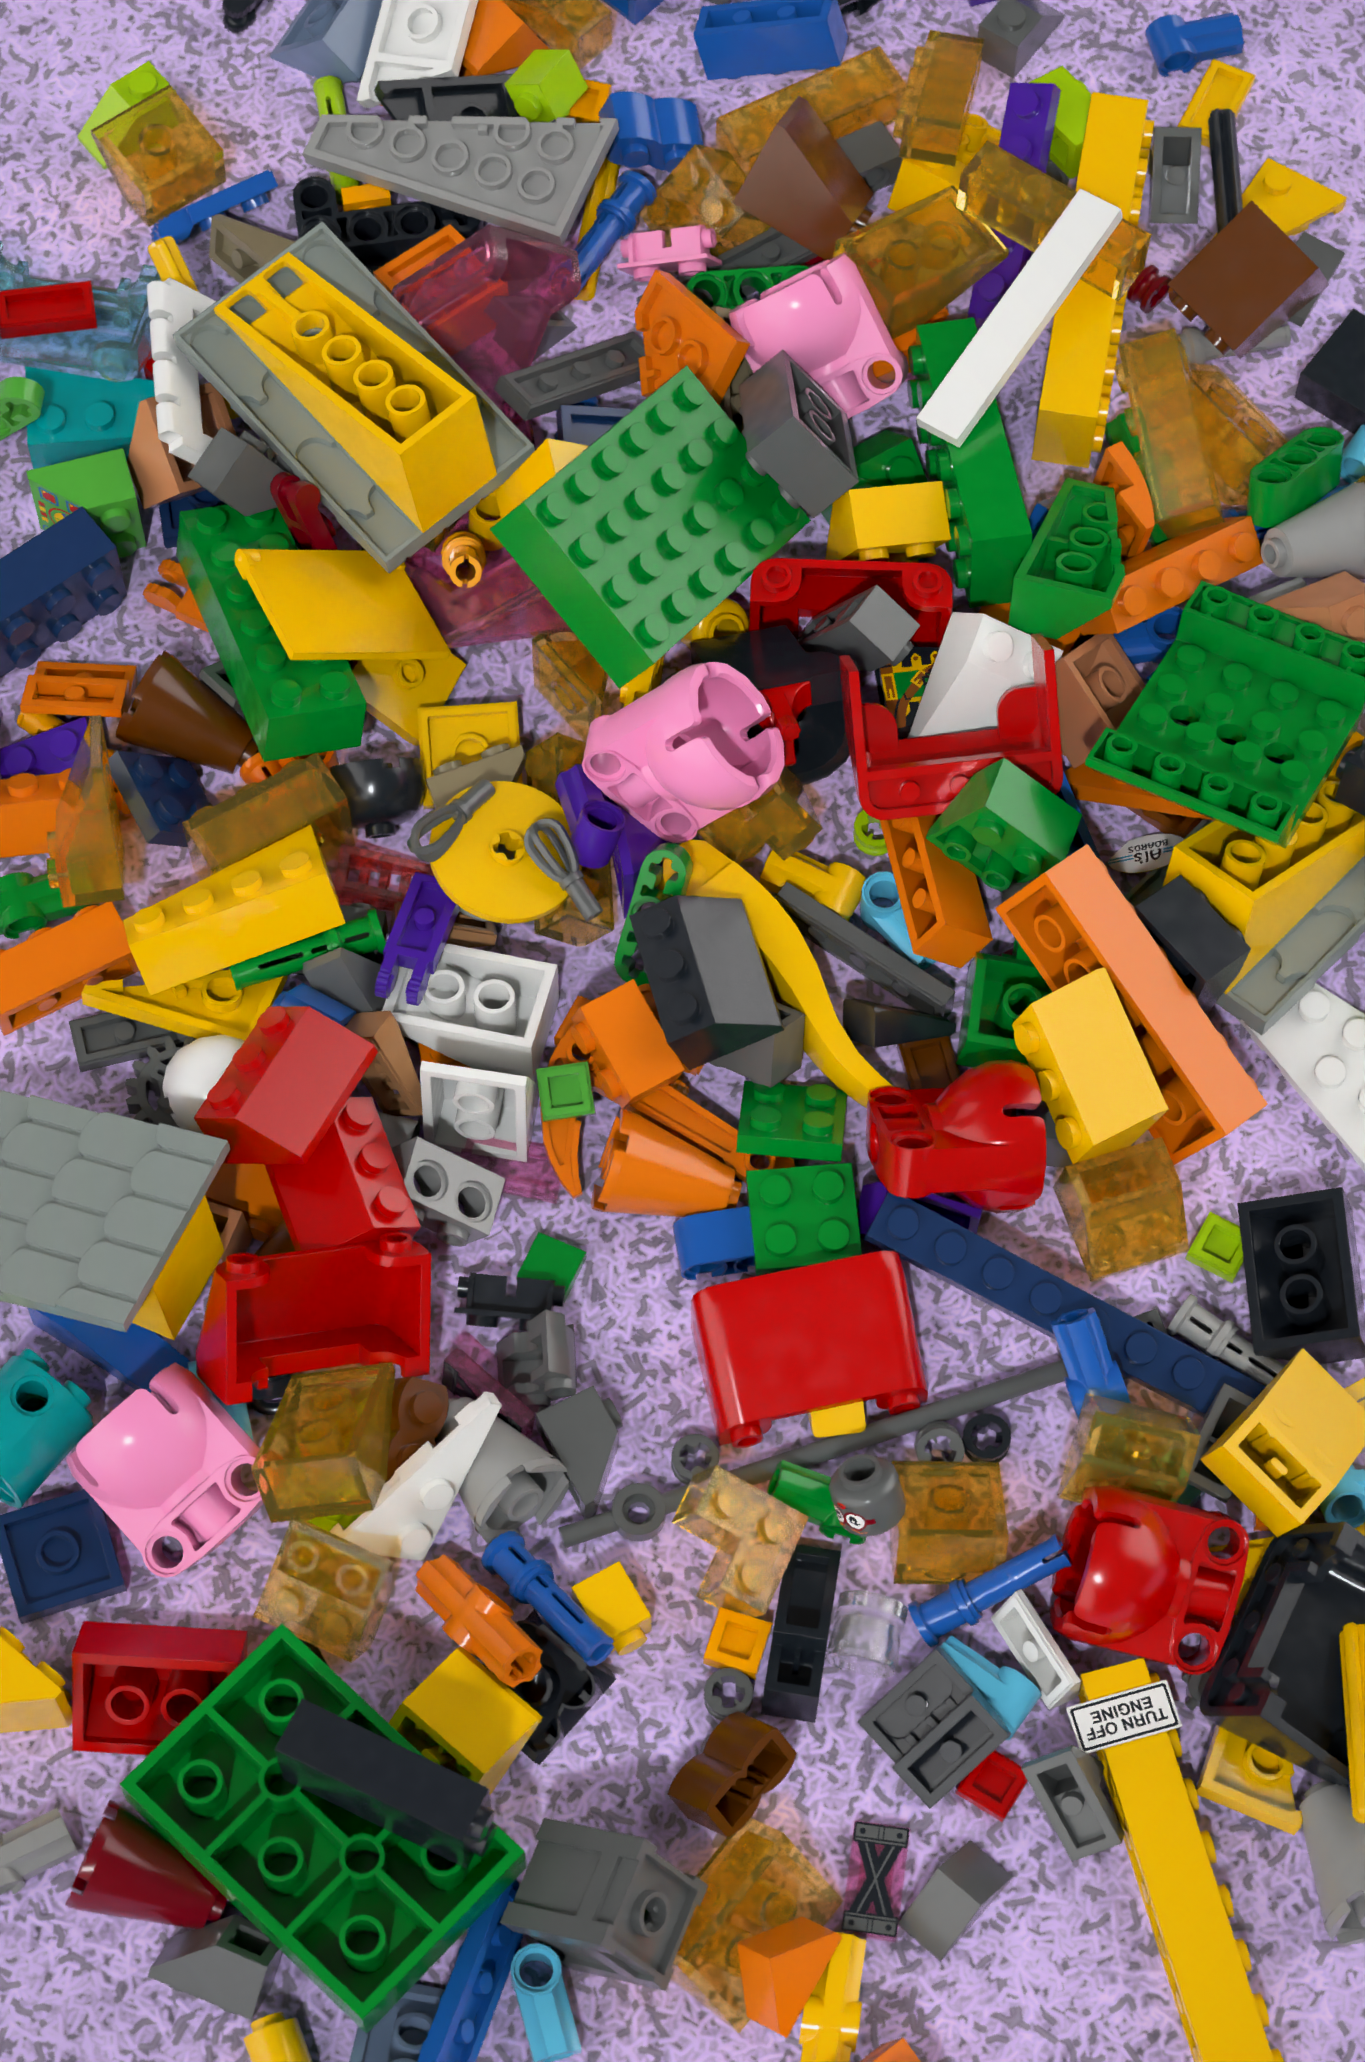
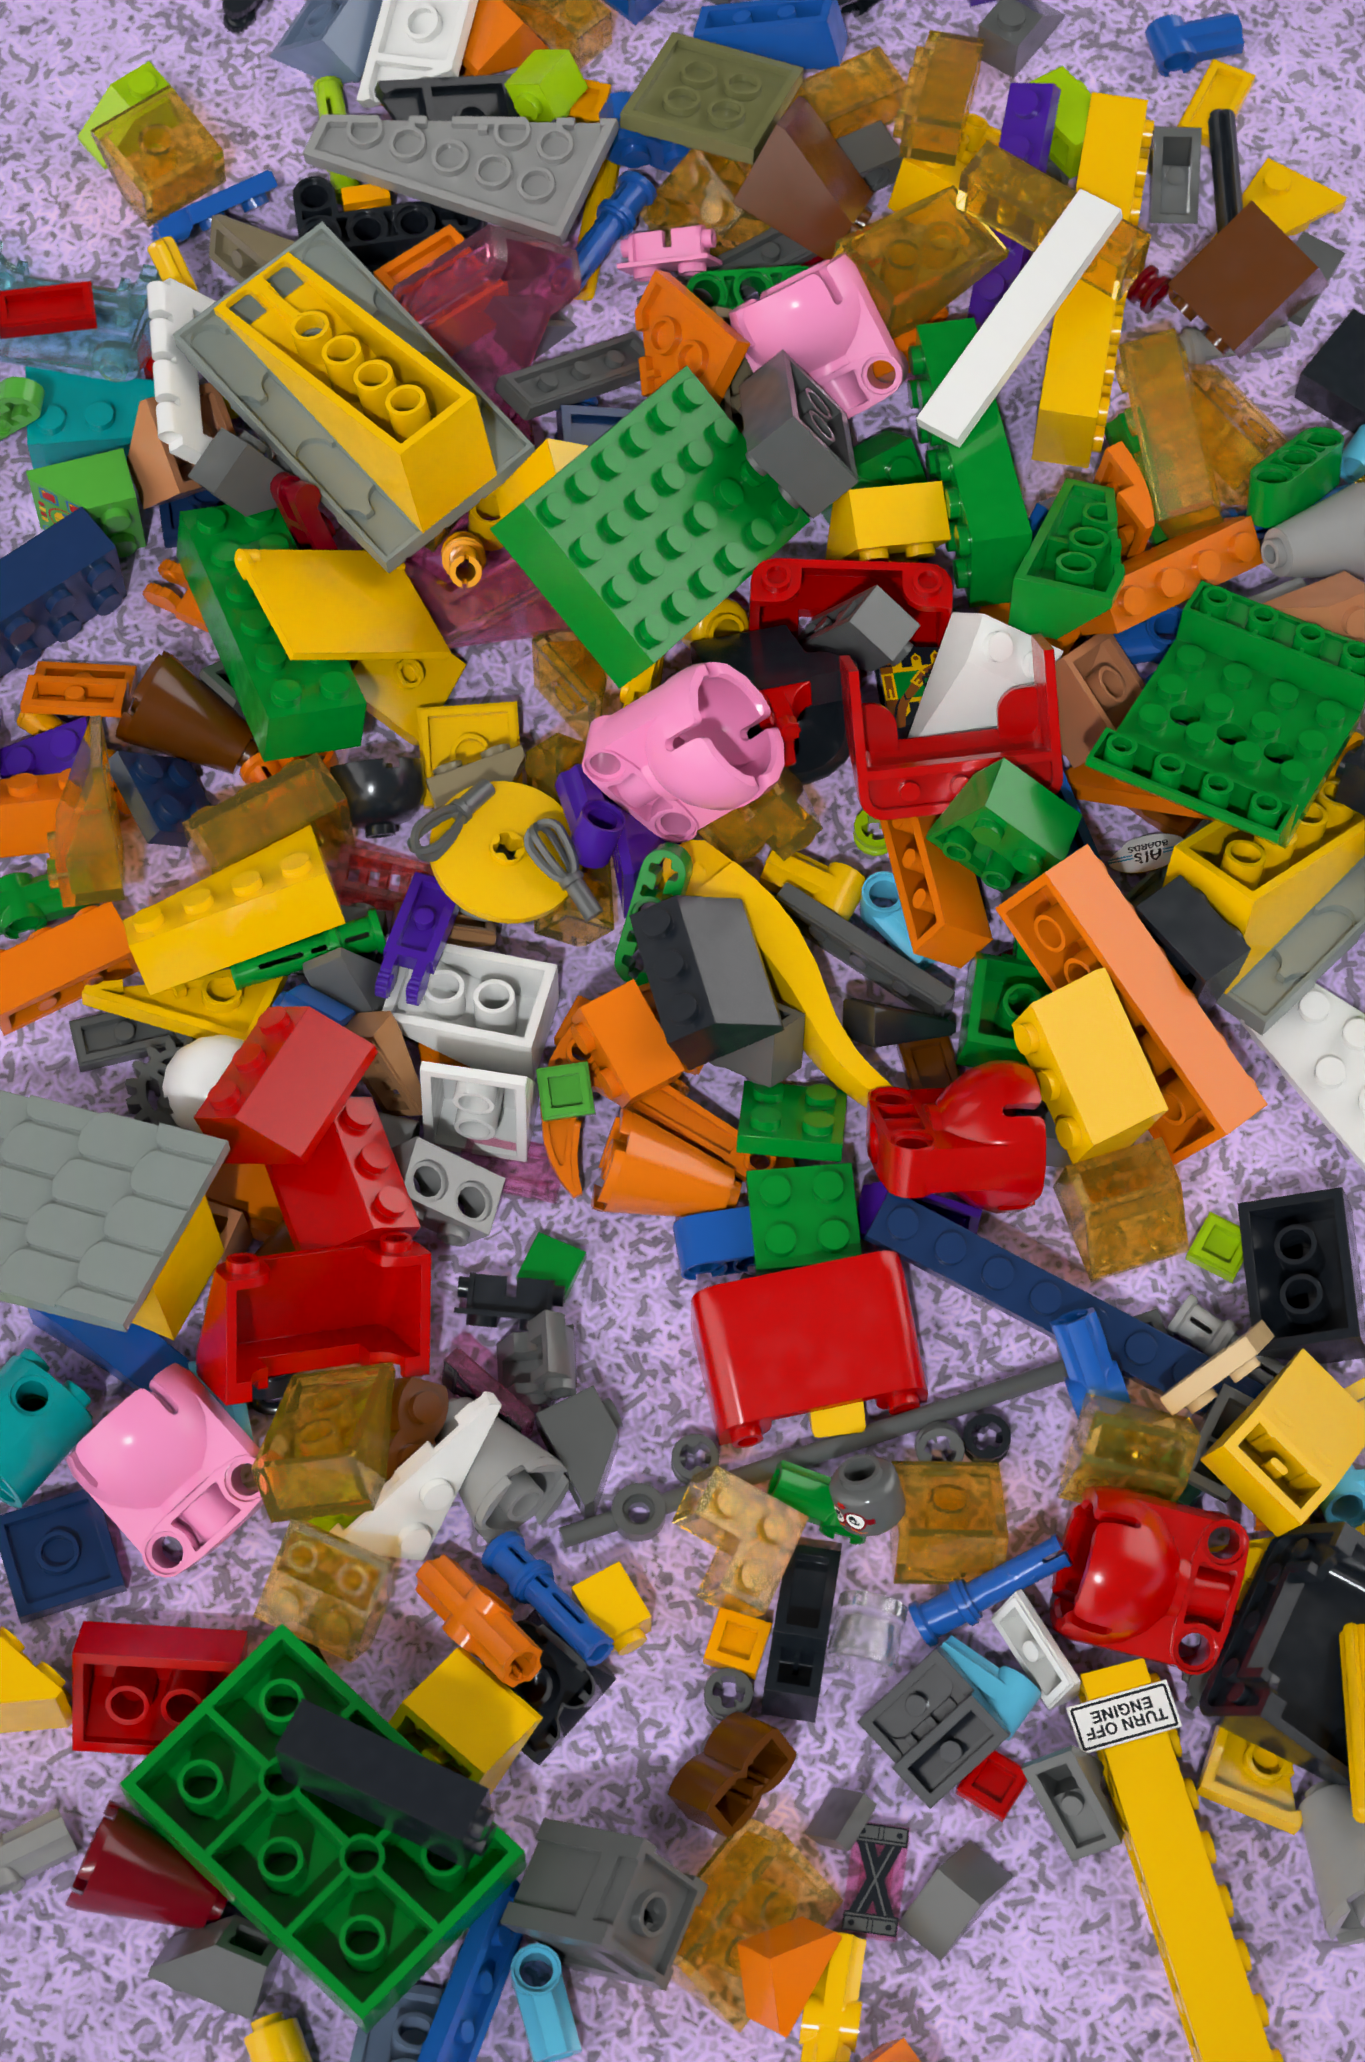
(711, 98): none -> olive plate
(841, 1819): none -> flat silver tile
(1234, 1360): none -> tan wing

